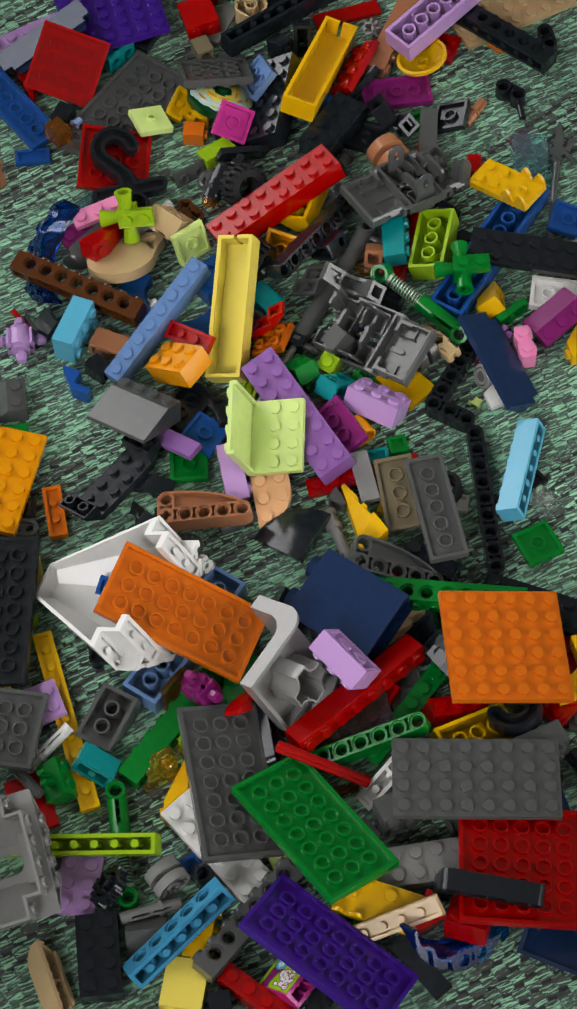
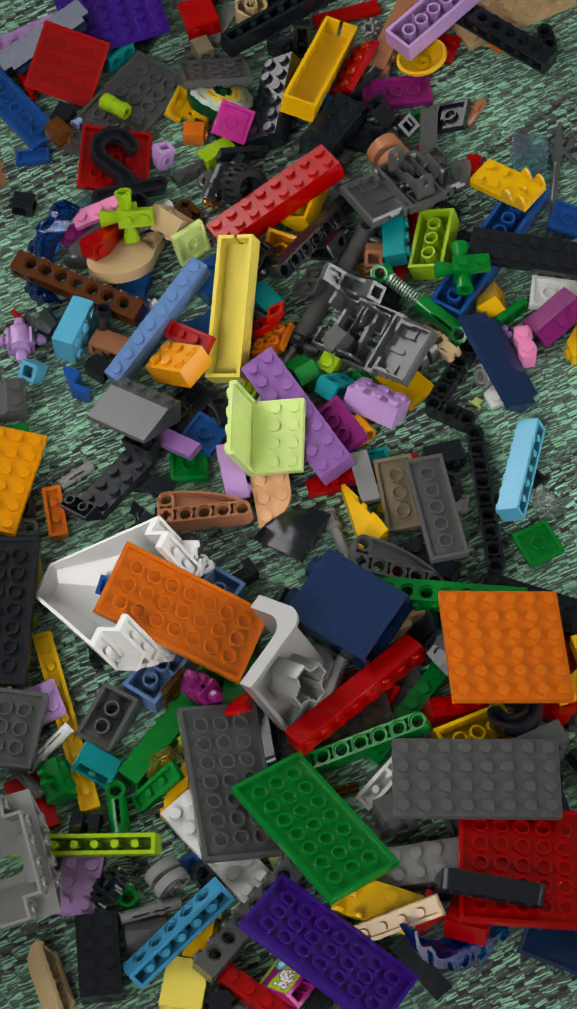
(23, 204): none -> black brick
(33, 371): none -> medium azure brick
(80, 819): none -> black wheel
(87, 468): none -> light grey pin
(102, 315): none -> black cone
(115, 106): none -> lime piece
(150, 121): yellowish green plate -> none
(157, 787): none -> green plate
(163, 155): none -> lavender brick
(249, 572): none -> black panel
(263, 76): medium blue tile -> none
(322, 764): red axle -> none
(337, 501): dark grey slope -> none
(344, 659): lavender brick -> none
(397, 445): green plate -> none
(451, 451): none -> black brick
(514, 94): black beam -> none

